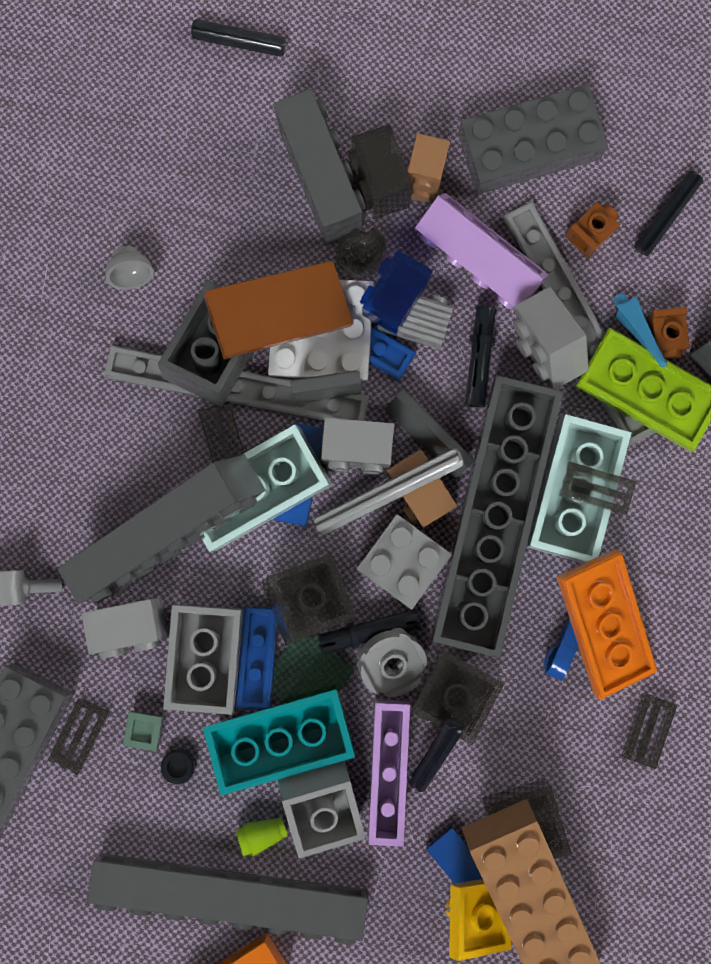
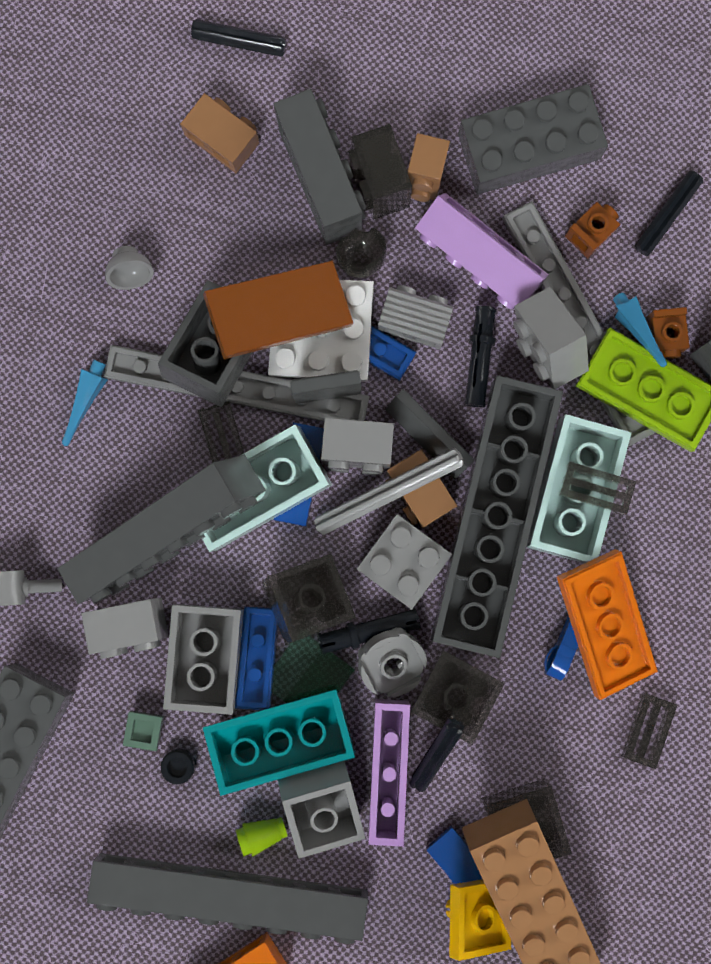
(65, 762): clear smoke tile -> none
(88, 388): none -> dark azure piece
(220, 132): none -> medium nougat brick
(395, 292): clear blue brick -> none

